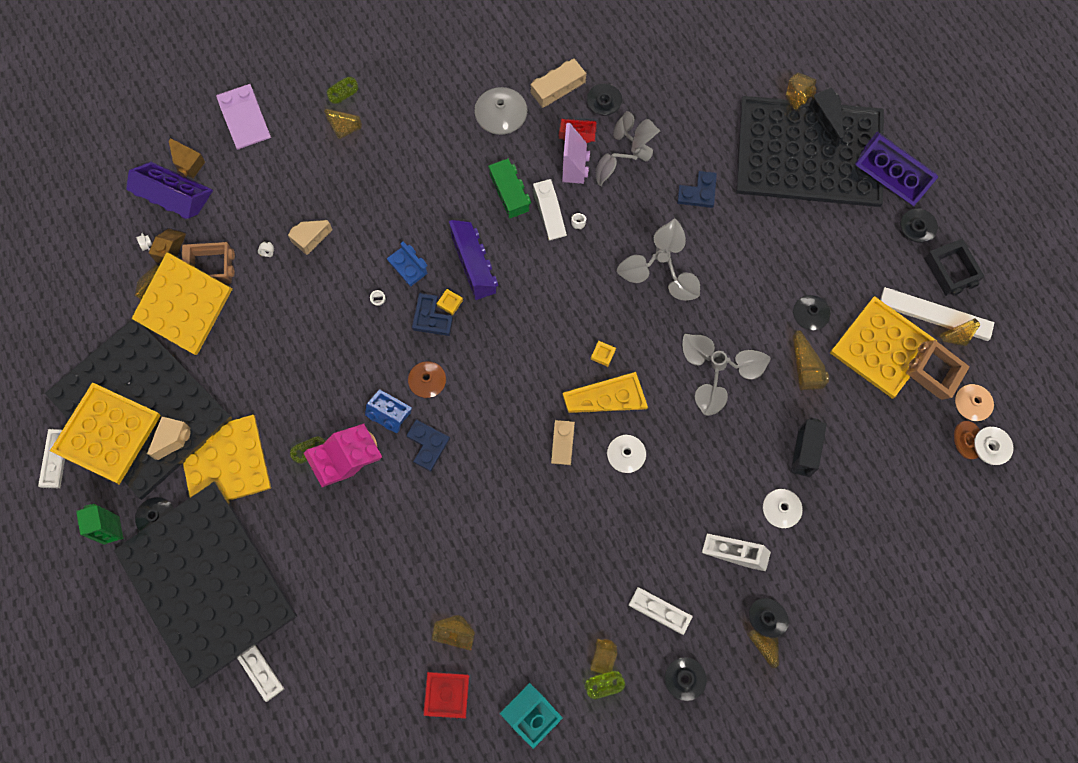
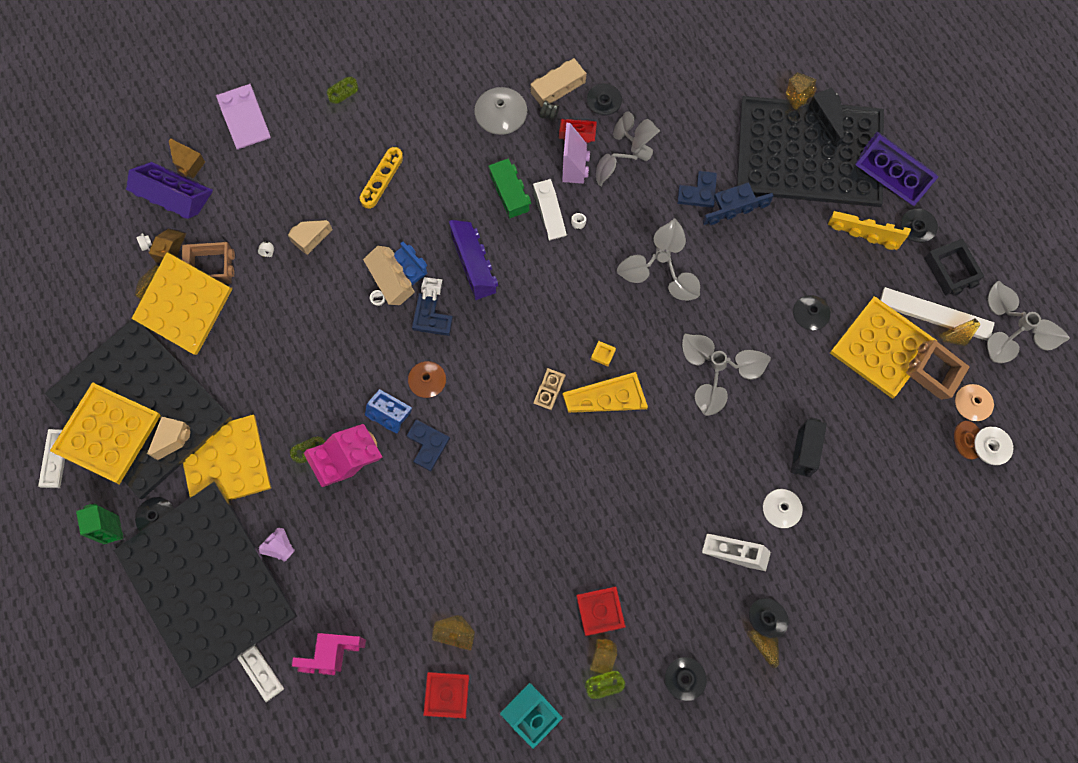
(277, 545): none -> lavender rock
(329, 653): none -> dark pink bracket
(343, 123): clear yellow slope -> none
(380, 177): none -> yellow beam
(389, 275): none -> tan brick
(431, 287): none -> white plate
(449, 302): yellow plate -> none
(549, 111): none -> pearl dark grey wheel
(549, 389): none -> tan slope
(562, 442): tan slope -> none
(600, 611): none -> red plate
(623, 462): white dish -> none
(660, 611): white tile -> none
(736, 201): none -> dark blue bracket
(809, 366): clear yellow slope -> none
(868, 229): none -> yellow wing
(1003, 348): none -> light grey plant

